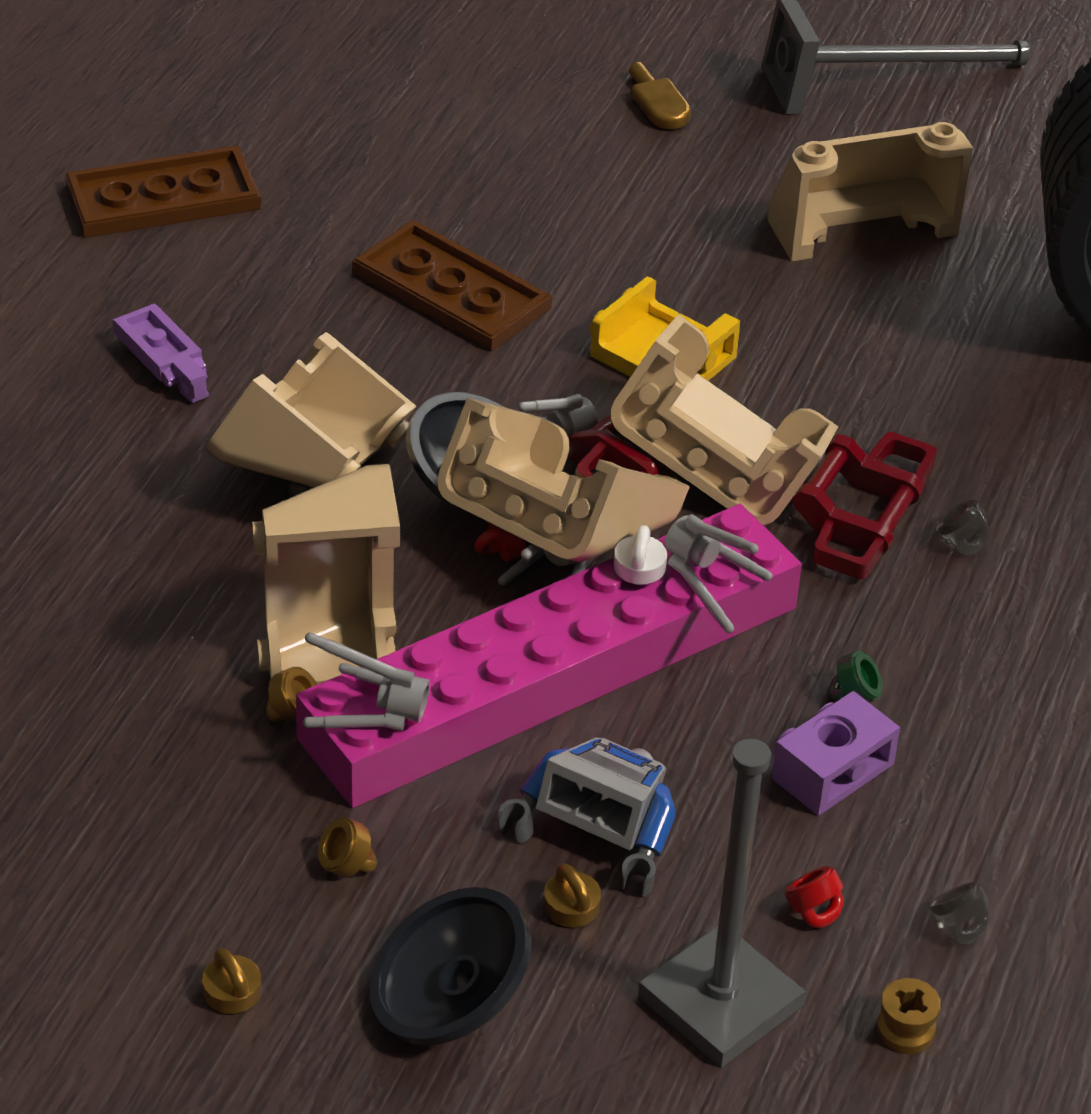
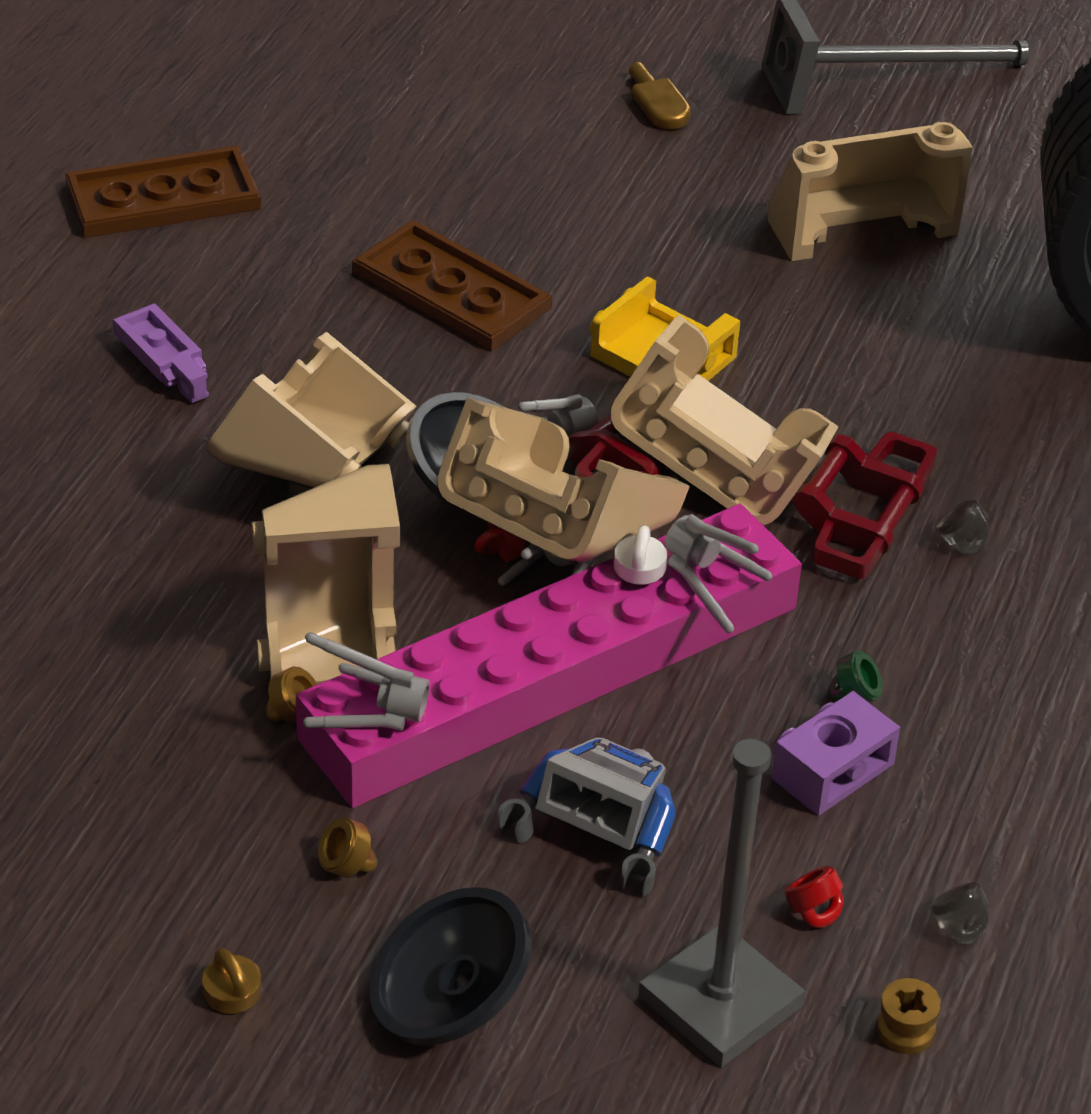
(571, 897): pearl gold tile -> none

